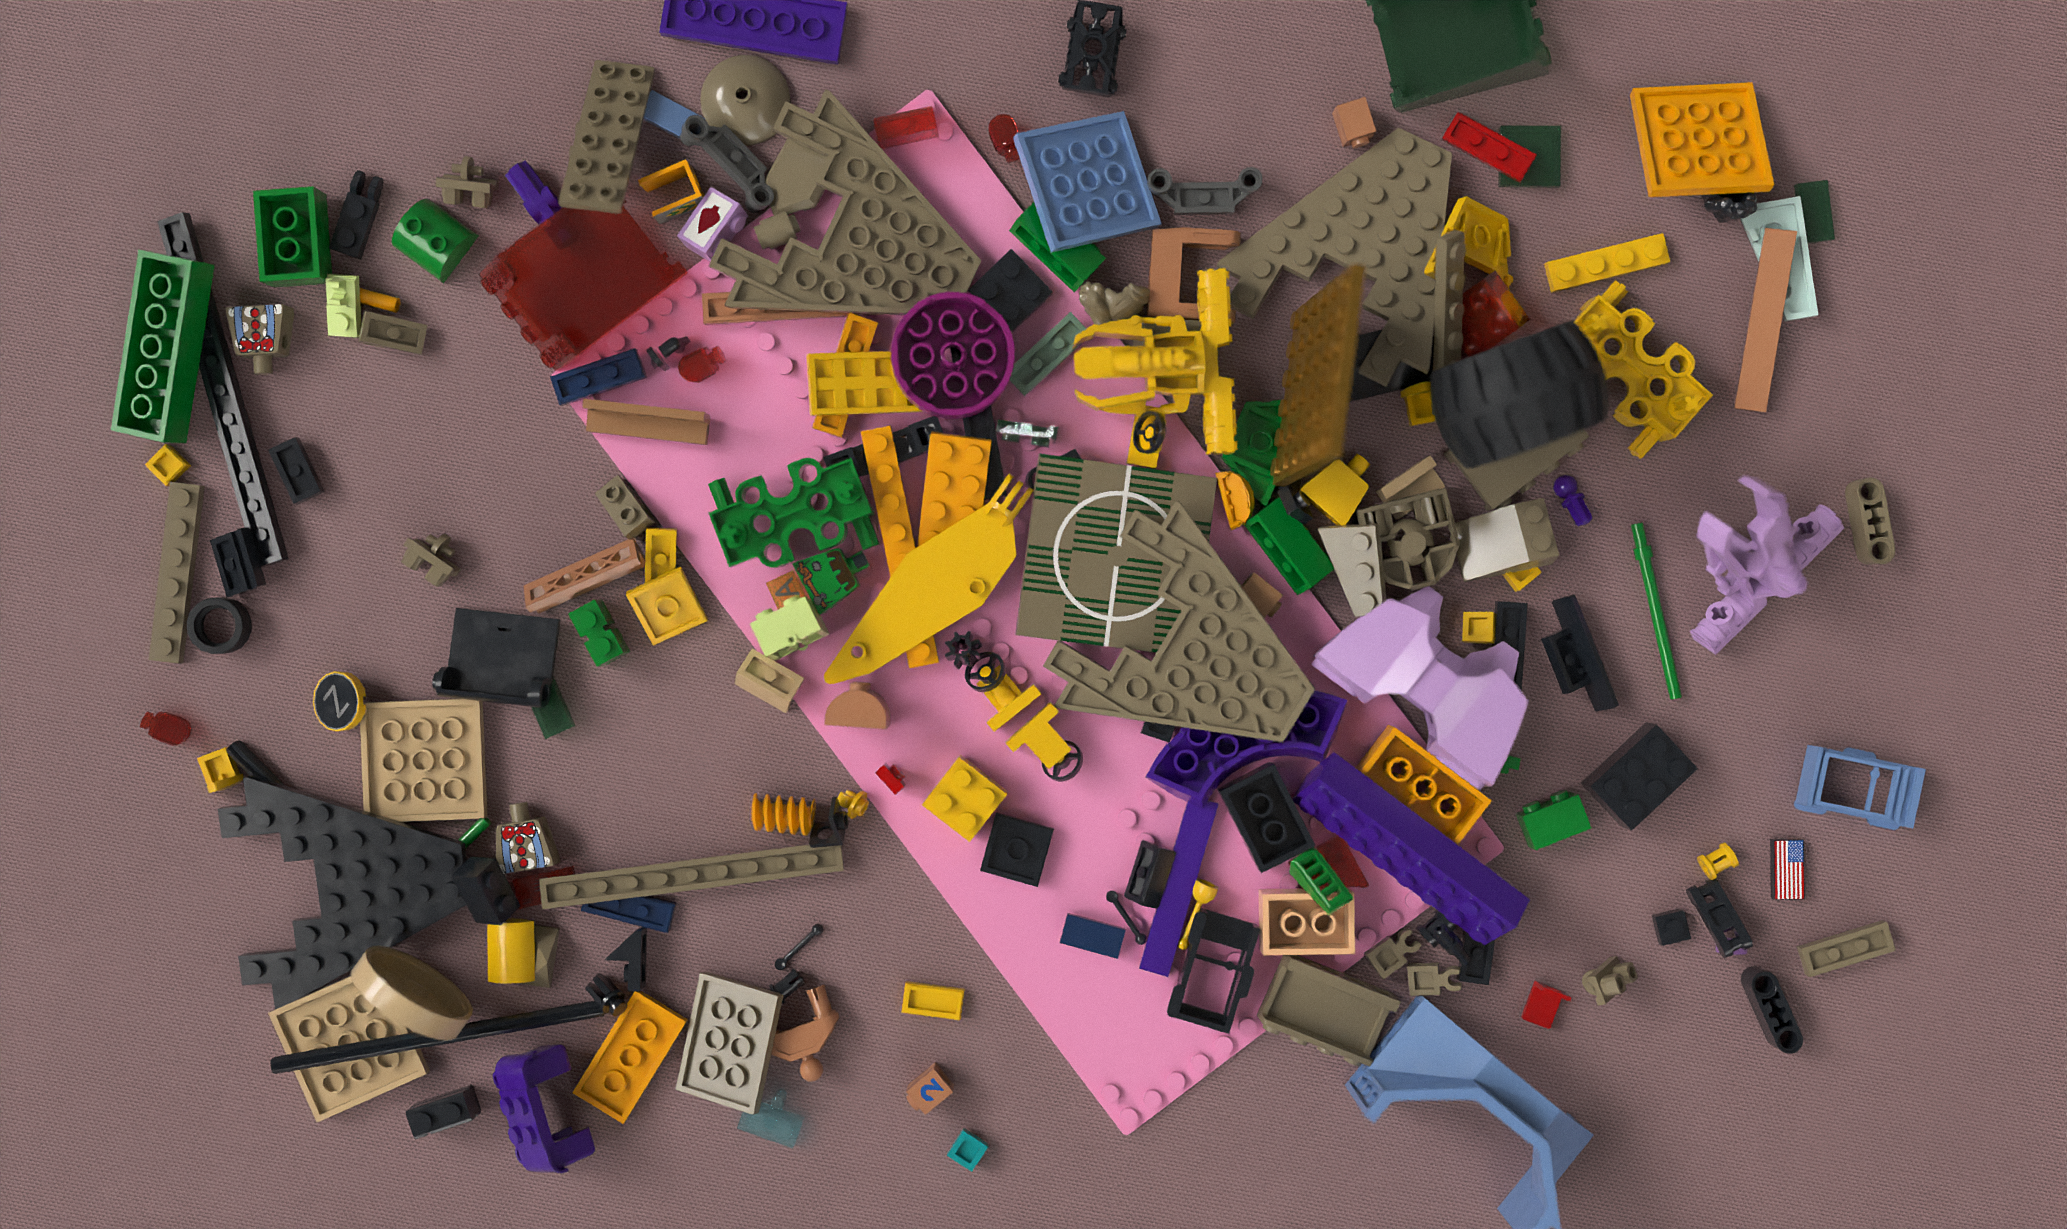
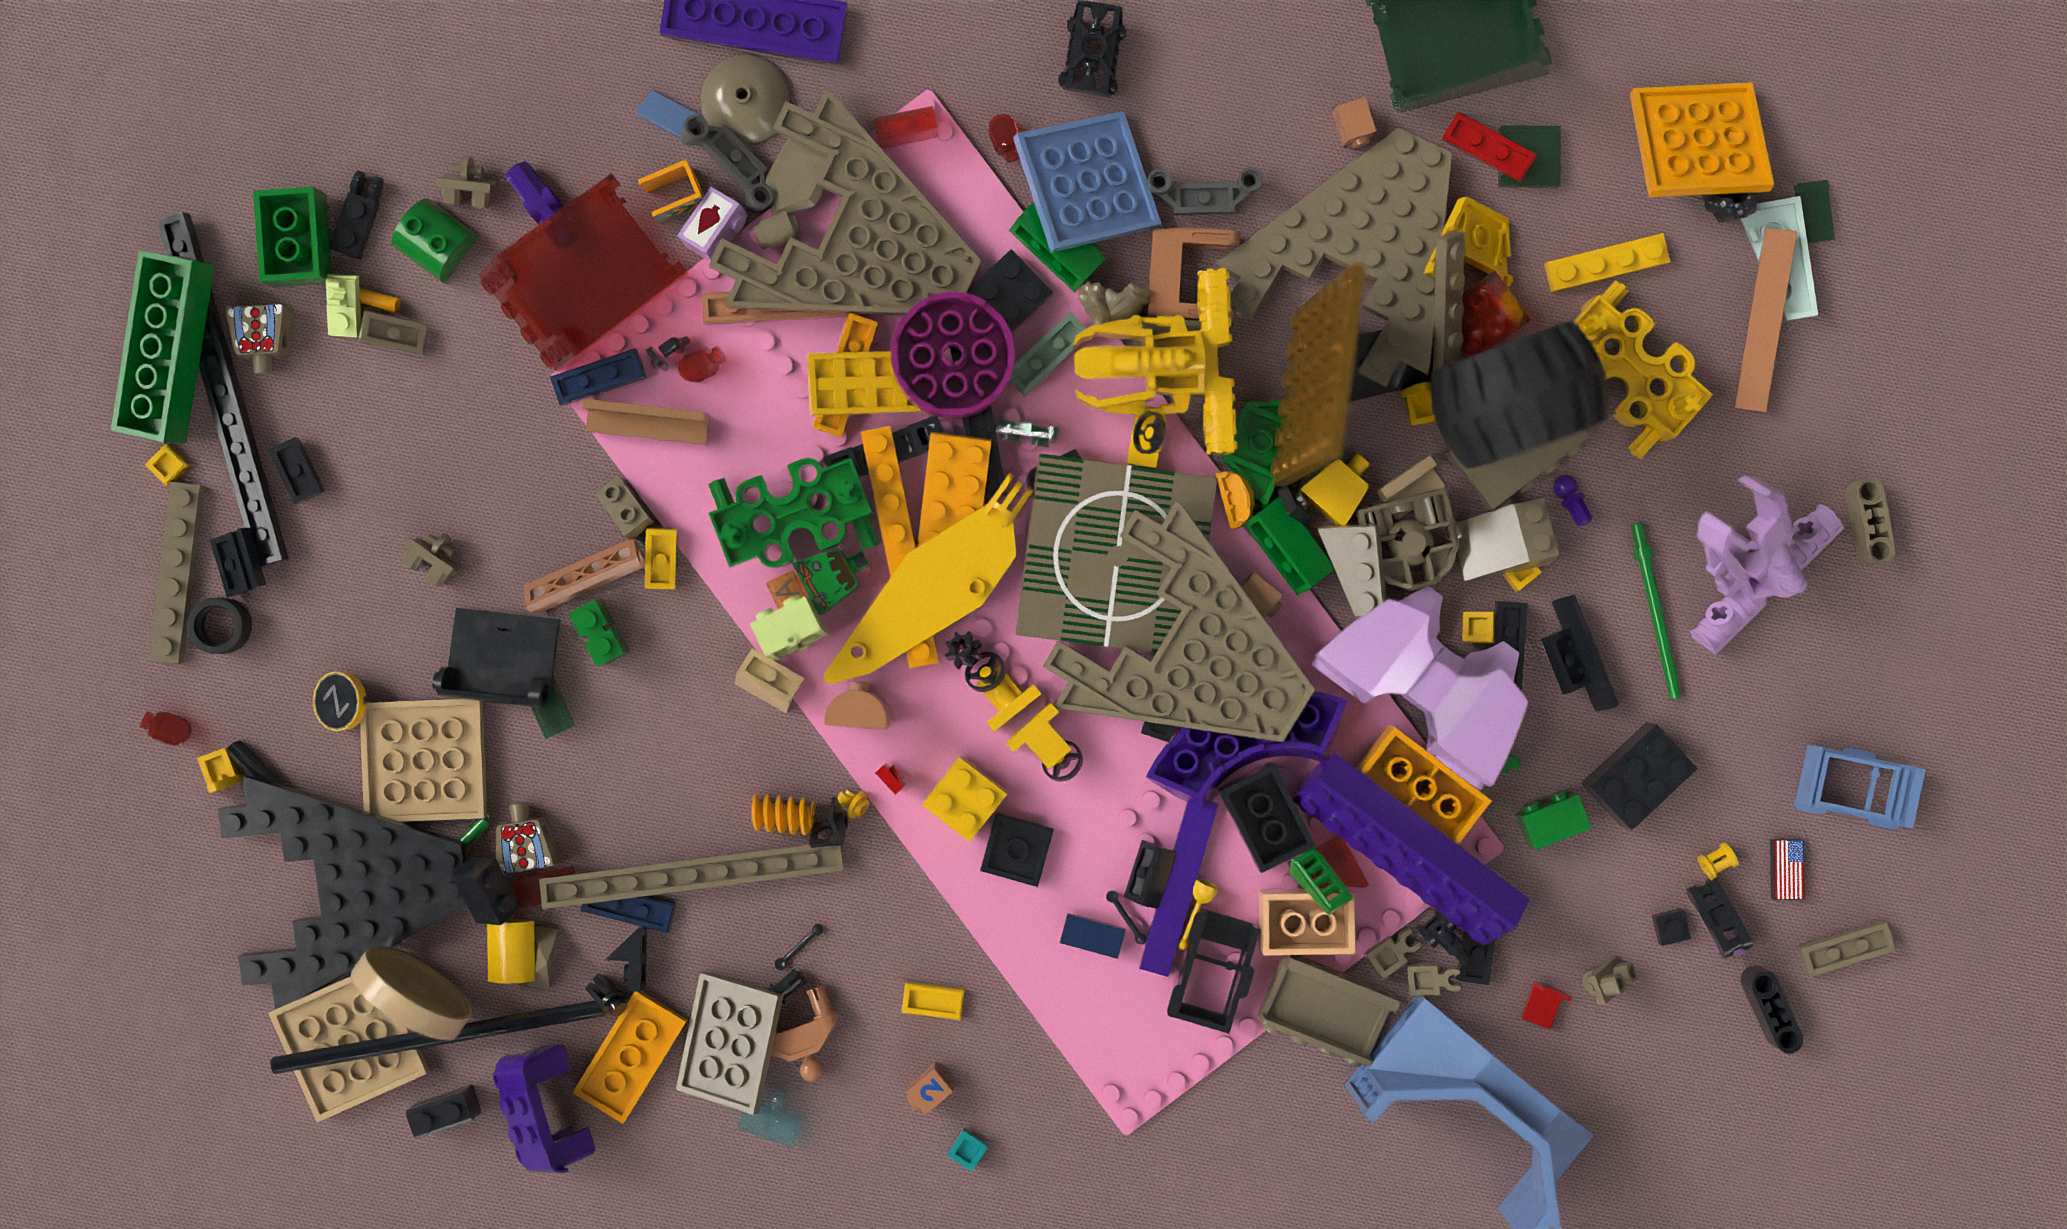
(607, 137): dark tan bracket -> none
(666, 606): yellow tile -> none

